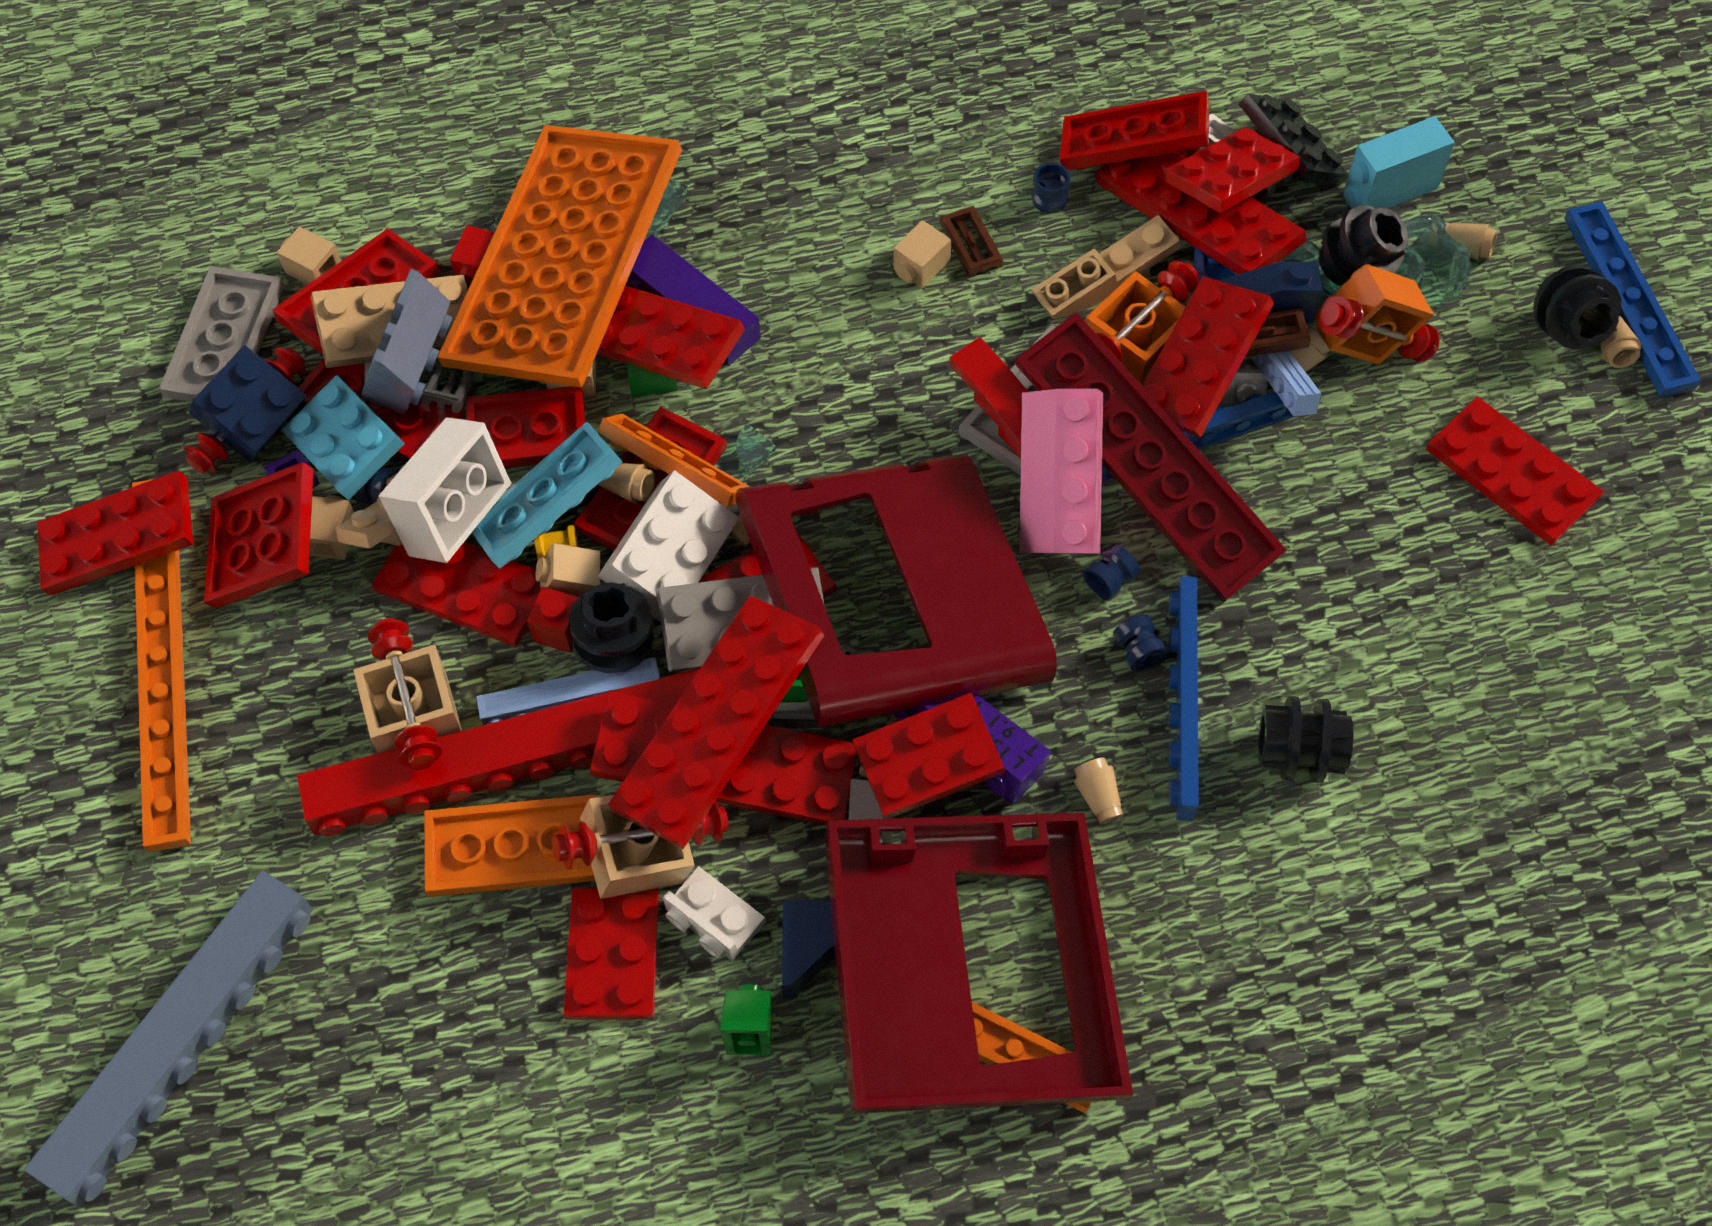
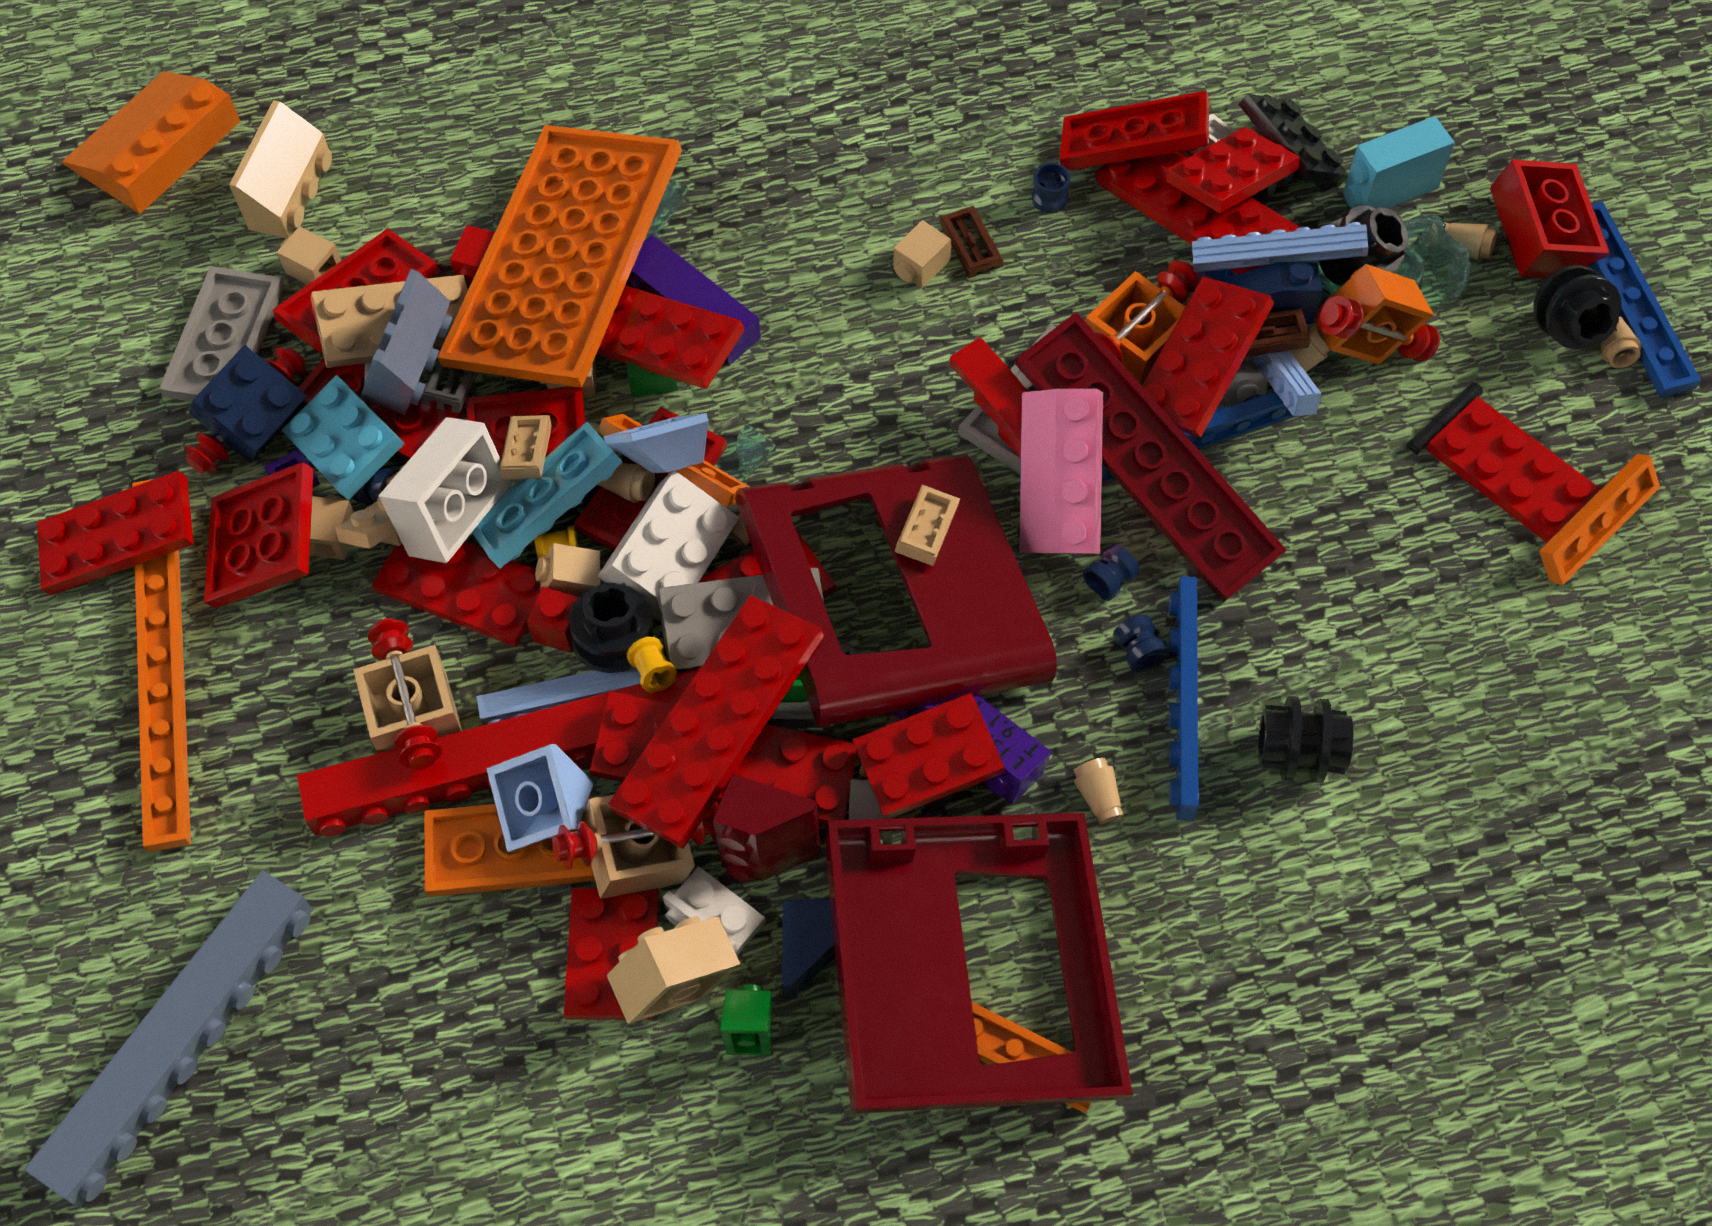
(155, 138): none -> orange slope
(280, 172): none -> slope
(525, 447): none -> tan plate
(538, 795): none -> light blue slope
(649, 660): none -> yellow bush
(664, 444): none -> light blue slope
(672, 968): none -> tan brick
(764, 830): none -> dark red slope
(927, 525): none -> tan plate
(1099, 274): tan slope -> none
(1280, 246): none -> light blue piece
(1444, 417): none -> black piece
(1547, 217): none -> red slope
(1599, 519): none -> orange plate

